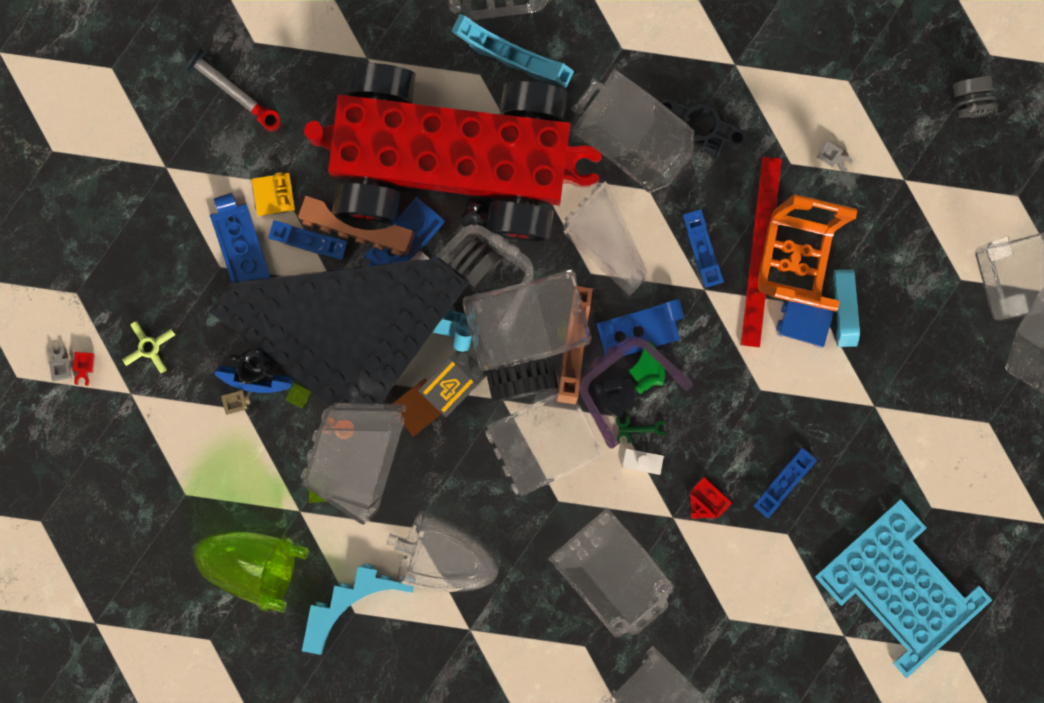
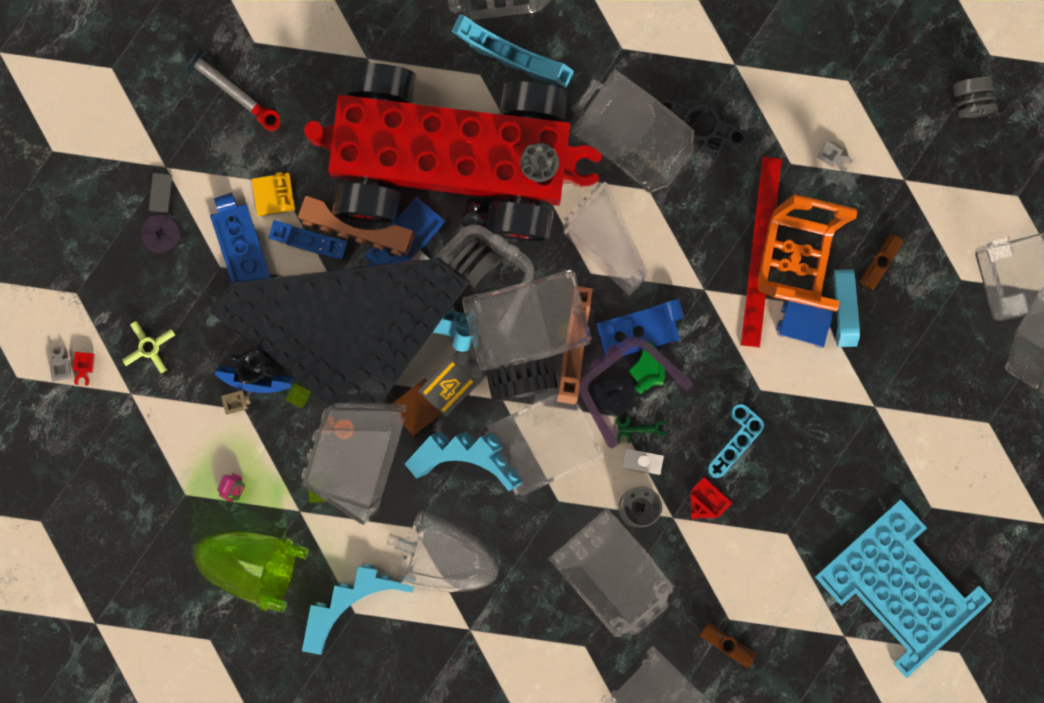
(154, 224): none -> clear purple plate
(160, 193): none -> dark grey tile
(231, 487): none -> dark pink head
(463, 448): none -> medium azure arch
(539, 162): none -> dark grey dish
(650, 510): none -> dark grey wheel
(702, 248): blue slope -> none
(732, 444): none -> medium azure beam
(738, 652): none -> reddish brown piece
(784, 483): blue slope -> none
(888, 252): none -> reddish brown piece

